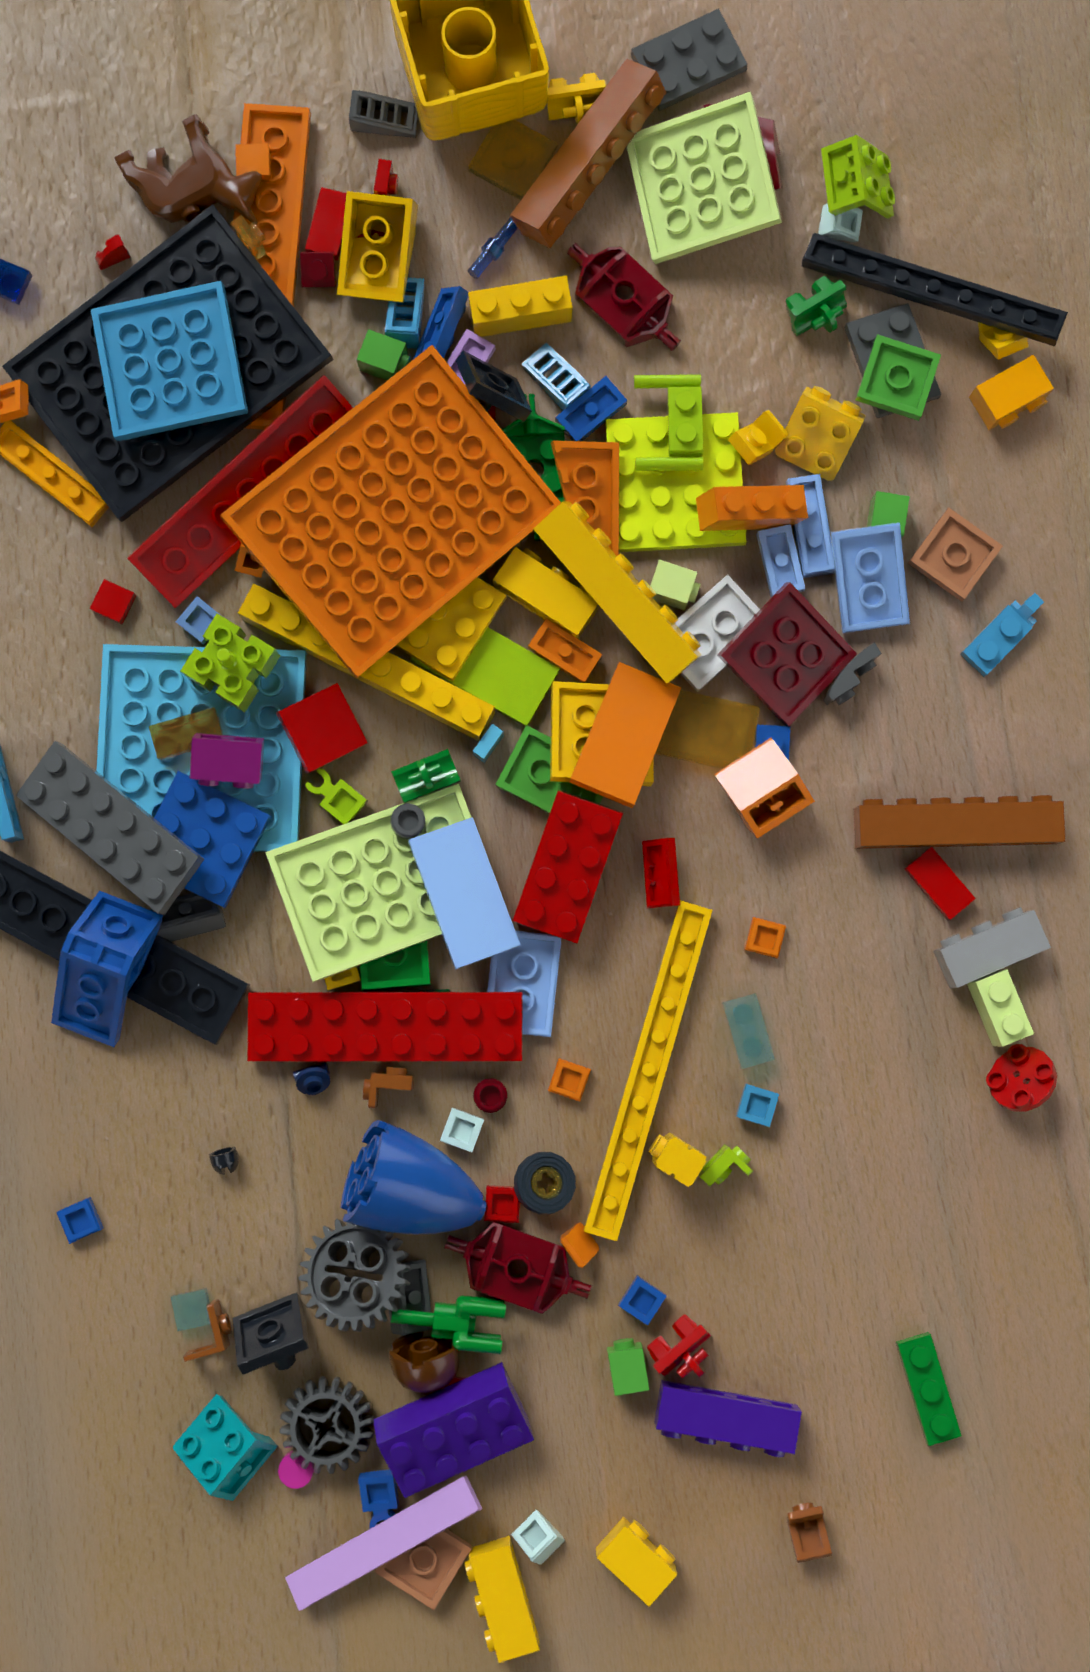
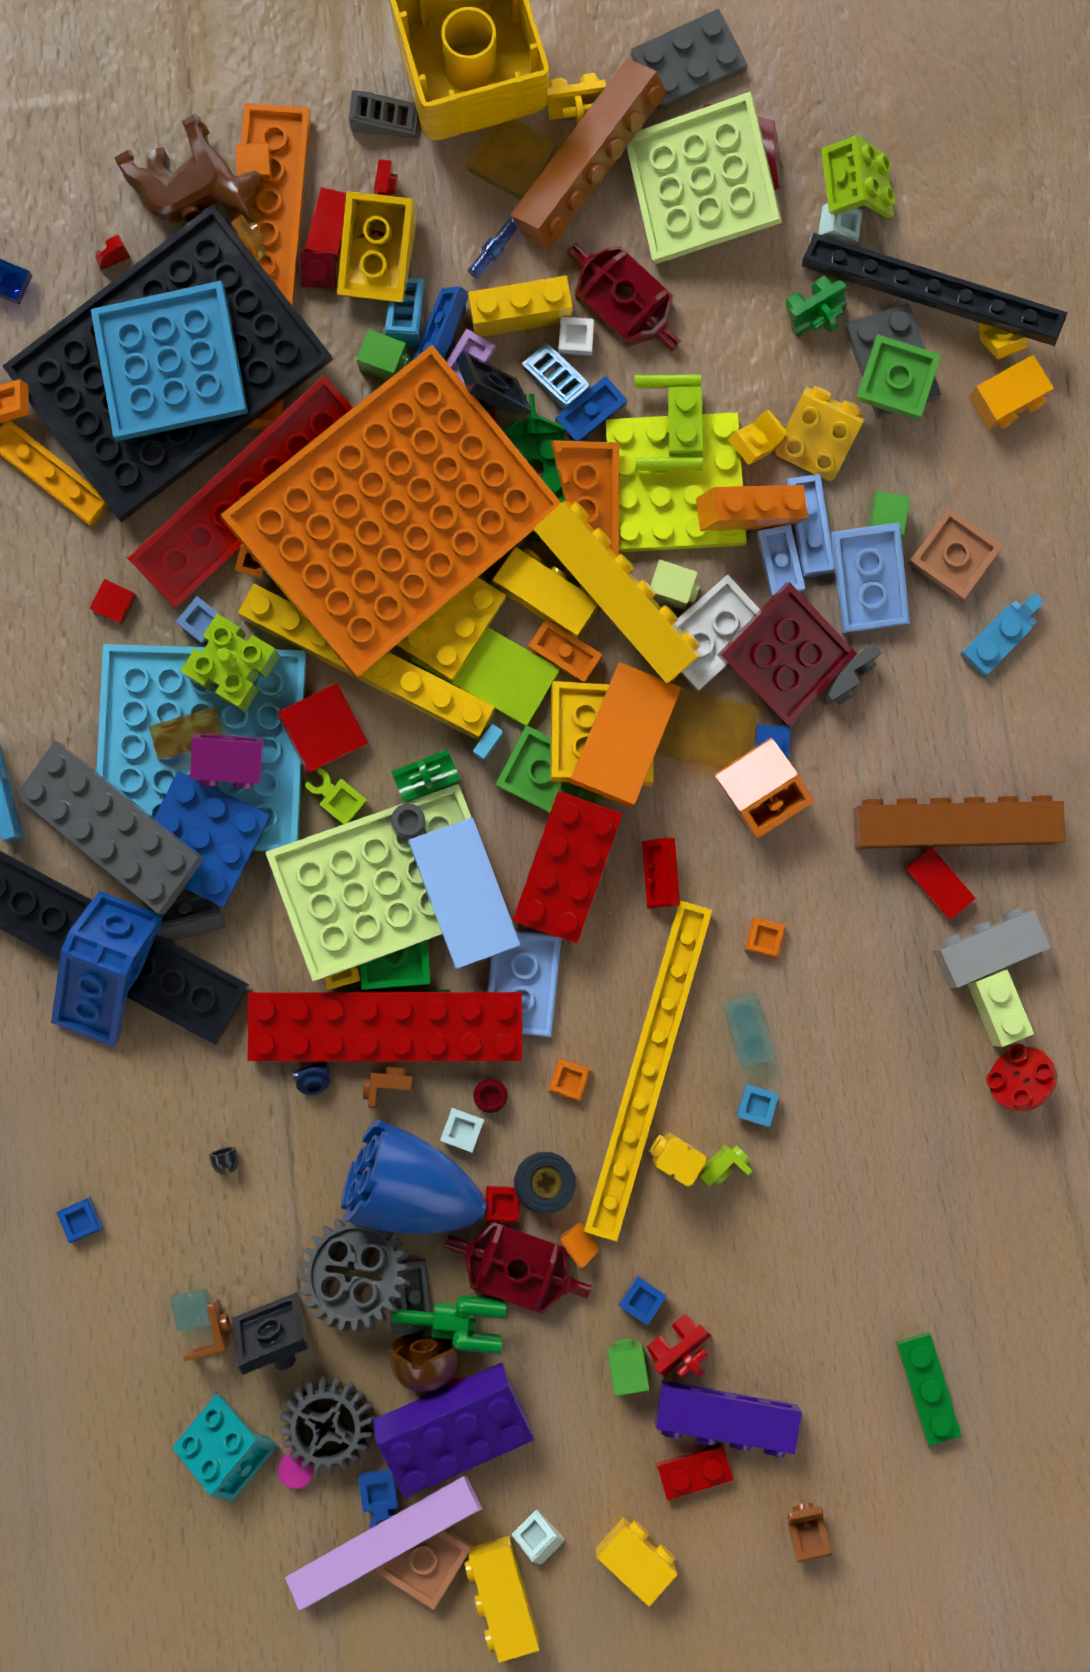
(576, 336): none -> white plate
(694, 1471): none -> red plate

